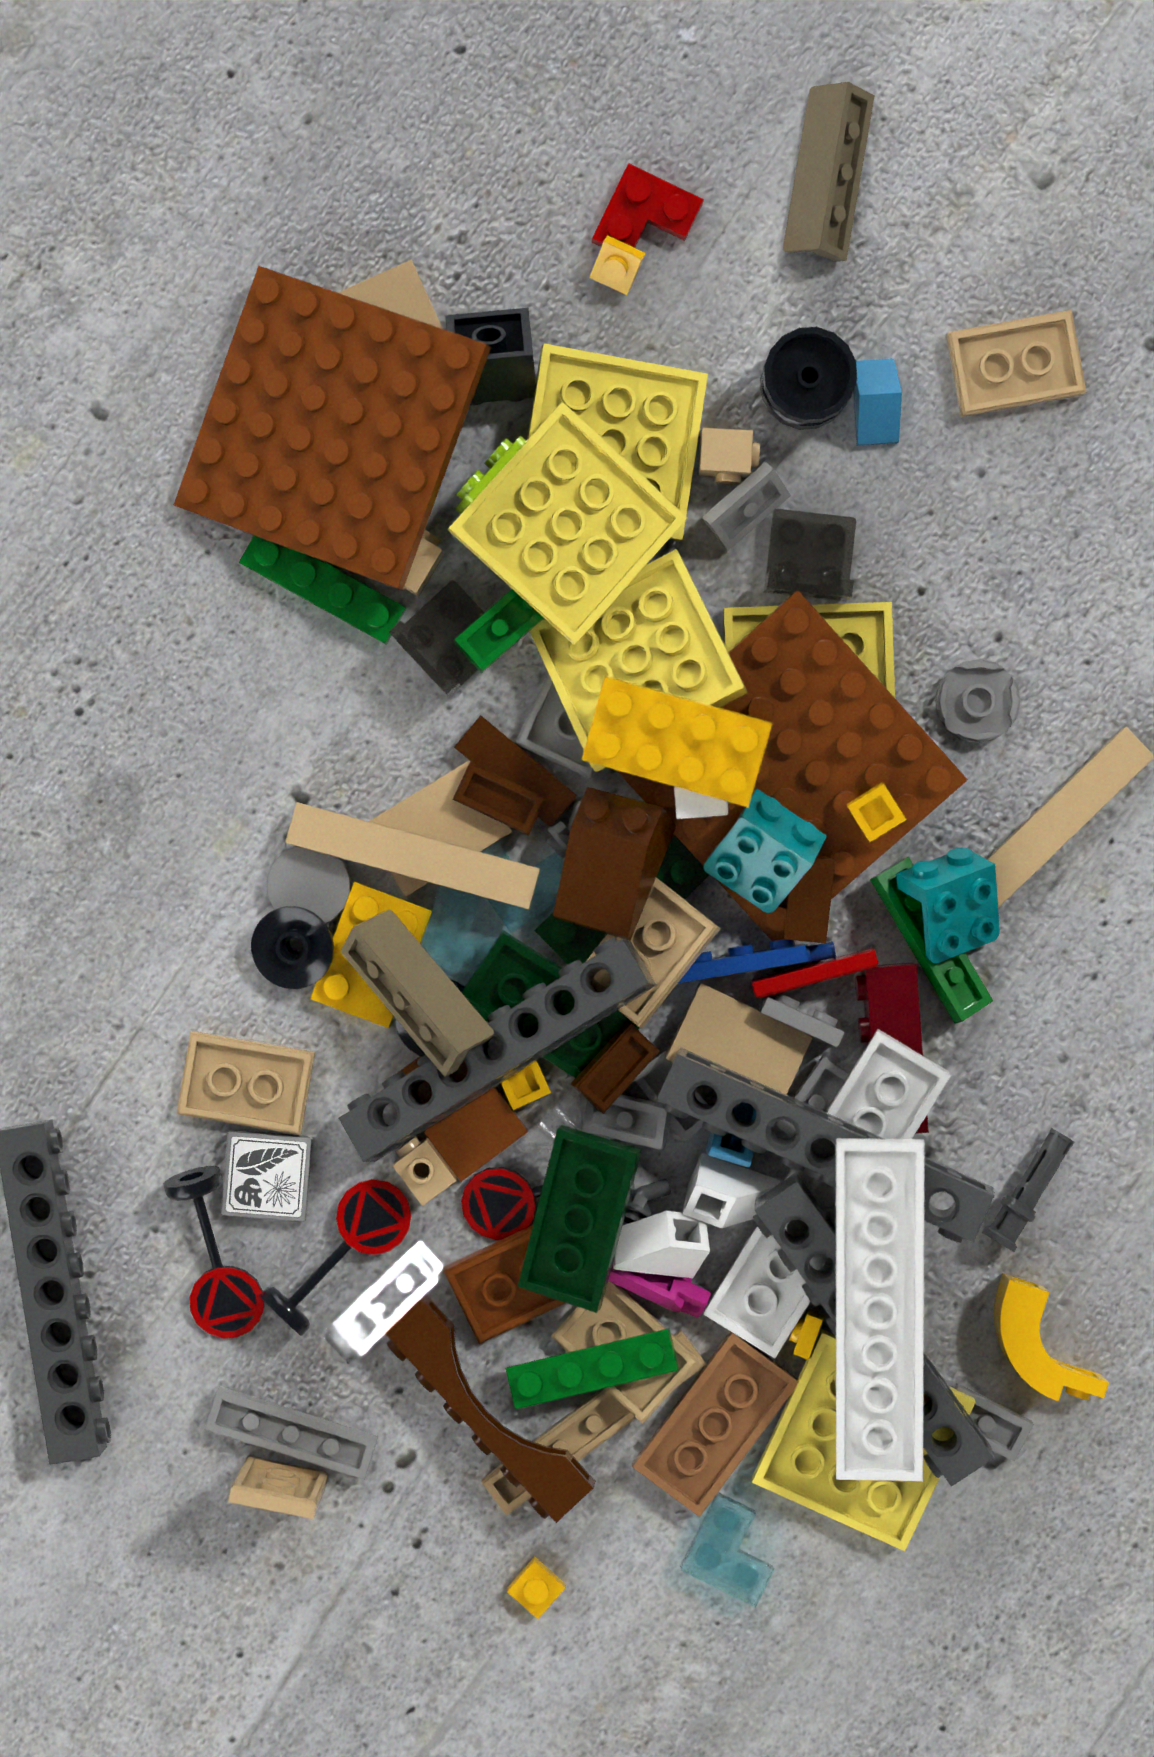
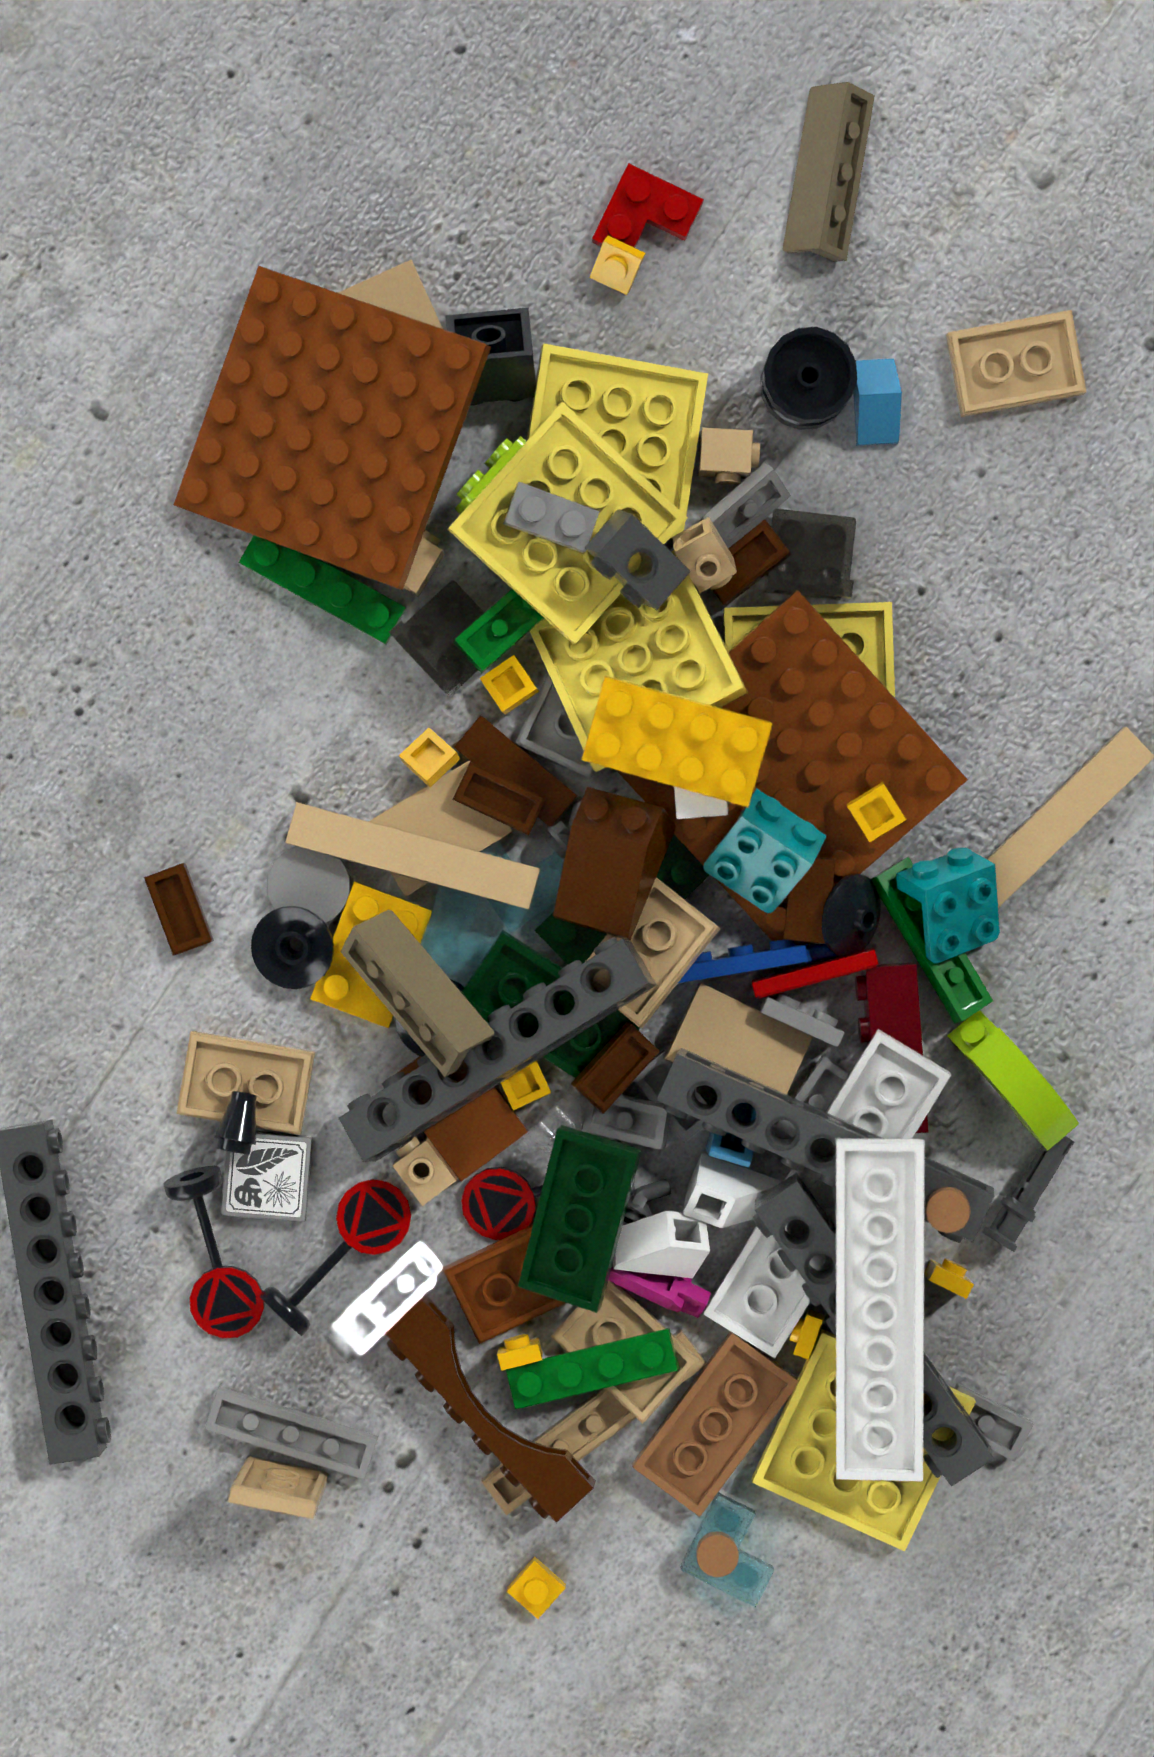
(179, 909): none -> reddish brown tile
(238, 1124): none -> black cone
(429, 757): none -> yellow plate
(509, 684): none -> yellow plate
(519, 1351): none -> yellow plate
(551, 517): none -> light grey plate
(659, 568): none -> dark grey brick
(705, 555): none -> tan brick
(717, 1554): none -> medium nougat tile
(753, 557): none -> reddish brown tile
(851, 915): none -> black dish
(948, 1209): none -> medium nougat tile
(949, 1276): none -> yellow plate
(977, 701): light grey tile -> none
(1014, 1079): none -> lime arch
(1017, 1327): yellow arch -> none

